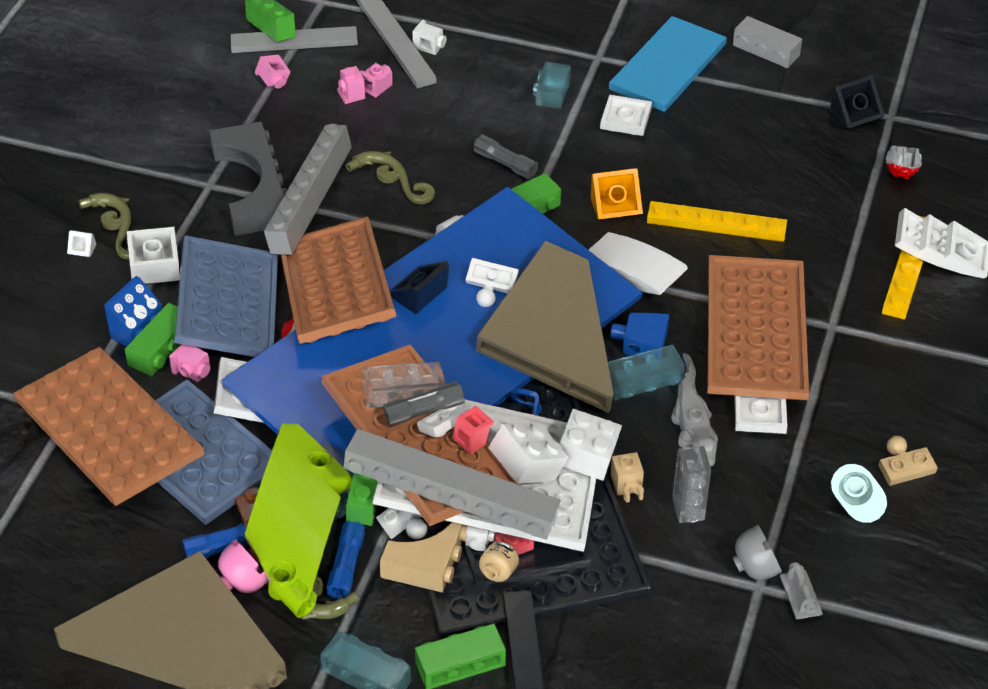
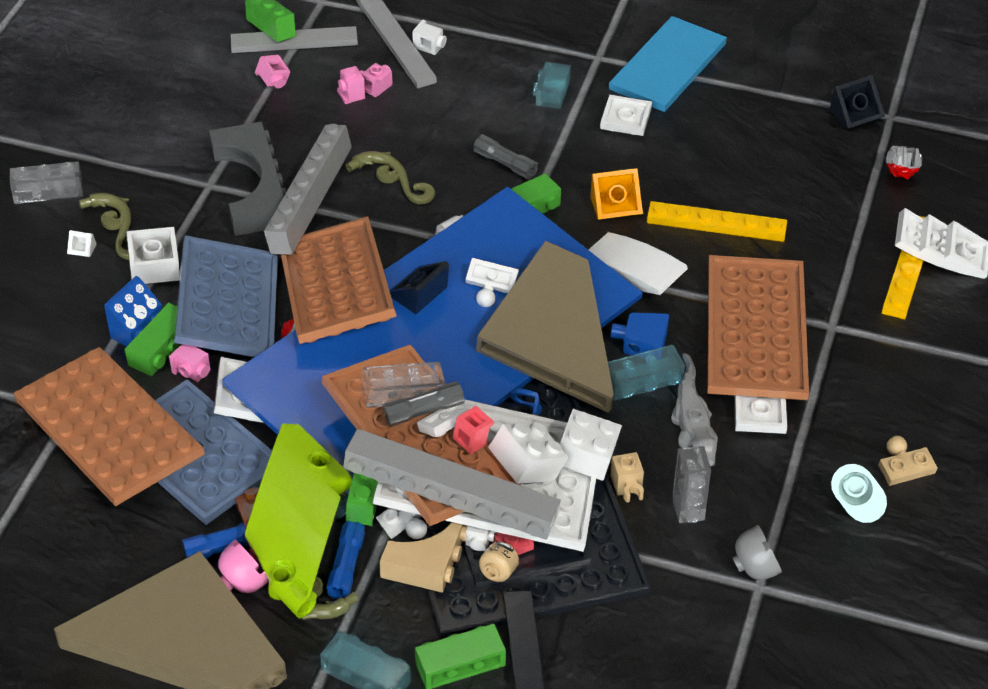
(46, 182): none -> clear brick
(767, 42): light grey brick -> none
(800, 592): light grey hinge -> none

